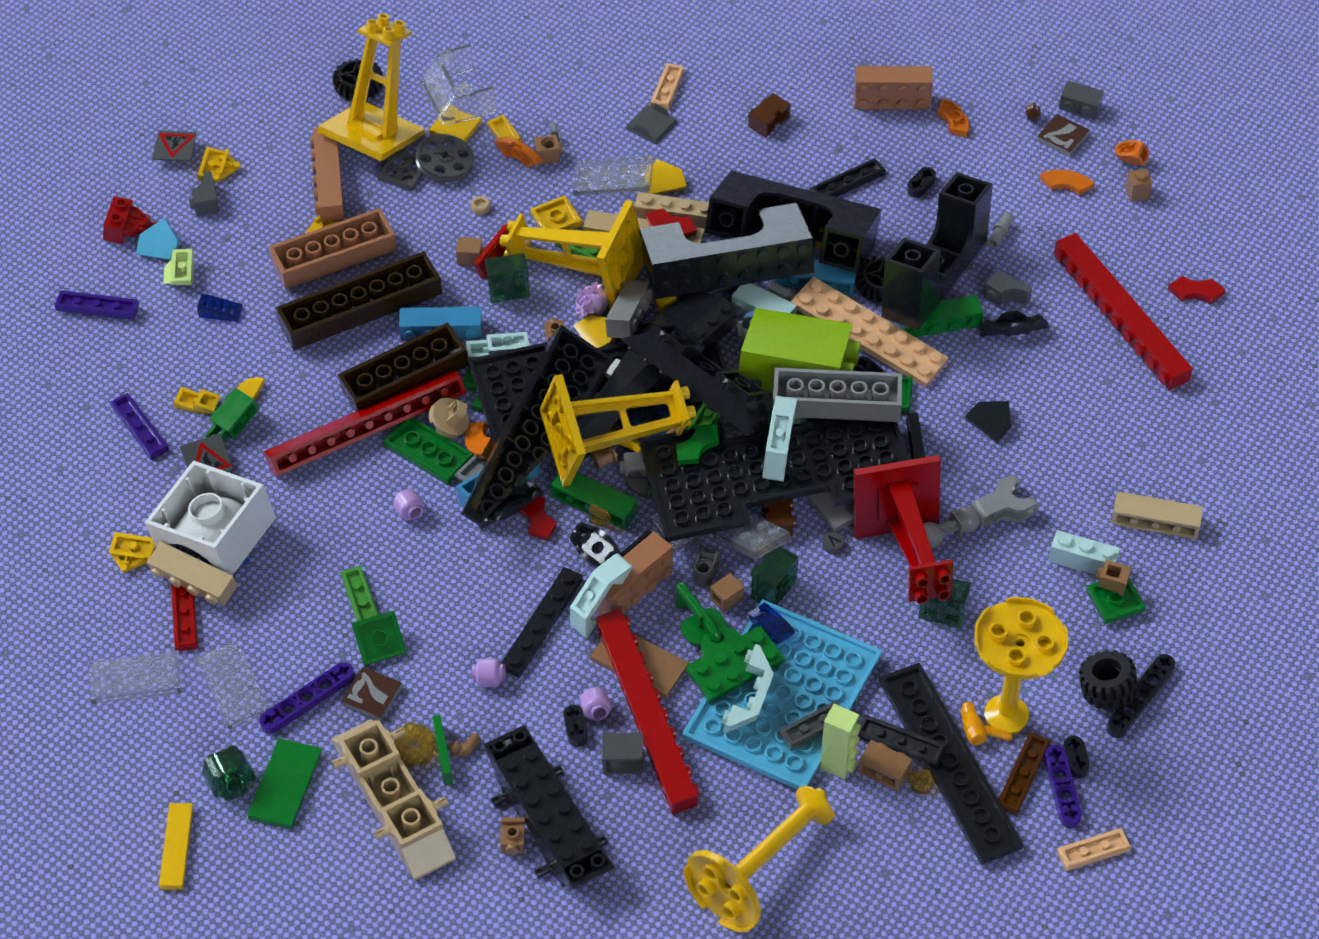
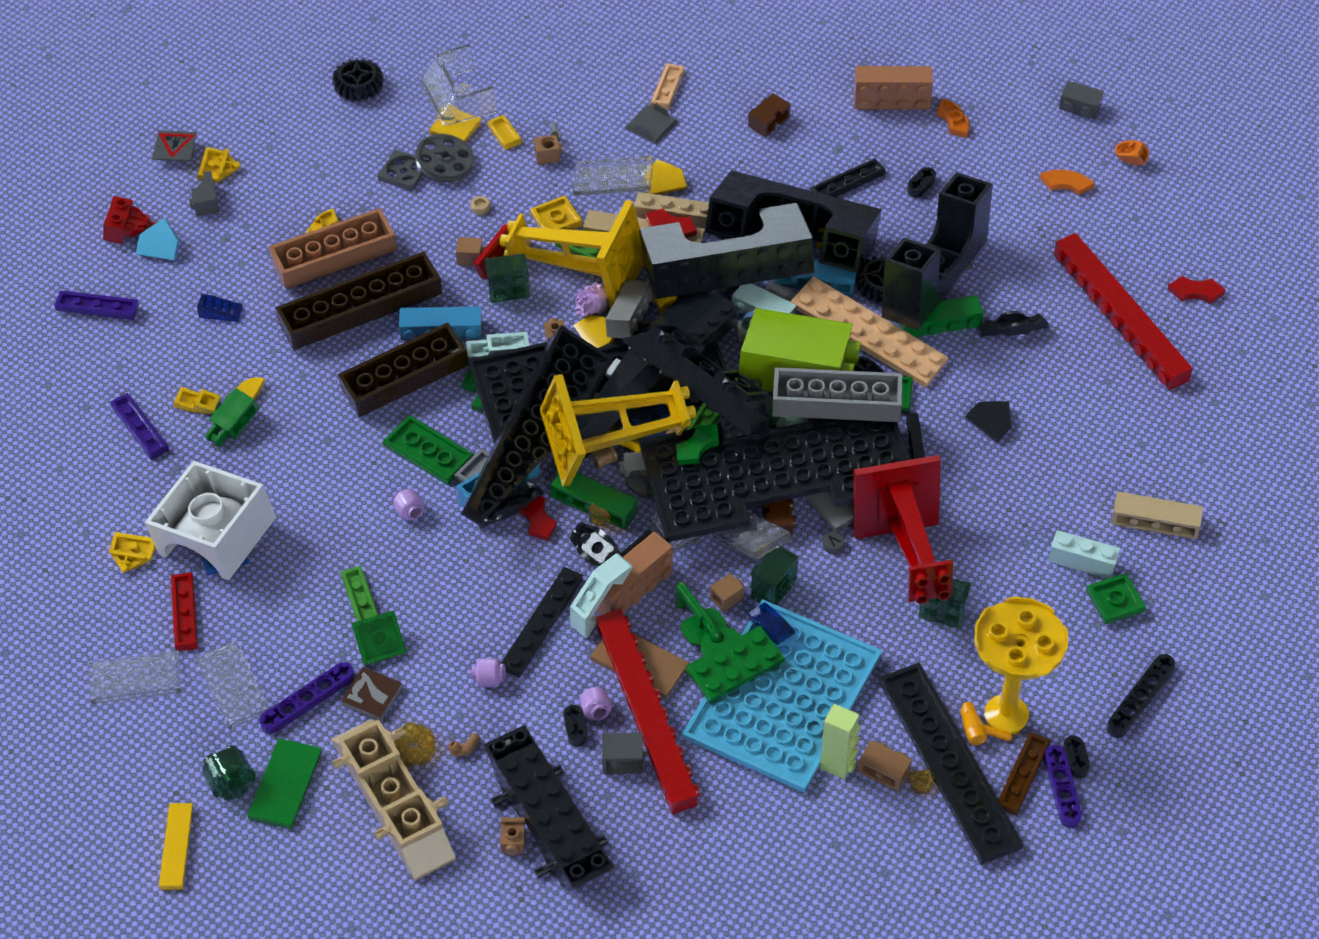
(180, 268): yellowish green slope -> none
(191, 574): tan brick -> none
(207, 451): dark grey piece -> none
(327, 177): nougat brick -> none
(363, 125): yellow piece -> none
(363, 423): red brick -> none
(442, 750): green tile -> none
(449, 417): tan tile -> none
(477, 440): orange tile -> none
(518, 150): orange tile -> none
(706, 565): dark grey piece -> none
(726, 887): yellow piece -> none
(757, 665): light aqua slope -> none
(779, 438): light aqua slope -> none
(805, 728): dark grey tile -> none
(902, 740): black tile -> none
(985, 511): light grey piece -> none
(1000, 230): light grey pin -> none
(1005, 288): dark grey arch -> none
(1033, 112): reddish brown plate -> none
(1063, 135): tile -> none
(1093, 849): light nougat tile -> none
(1111, 692): black tyre -> none
(1113, 576): medium nougat brick -> none
(1138, 184): medium nougat brick -> none

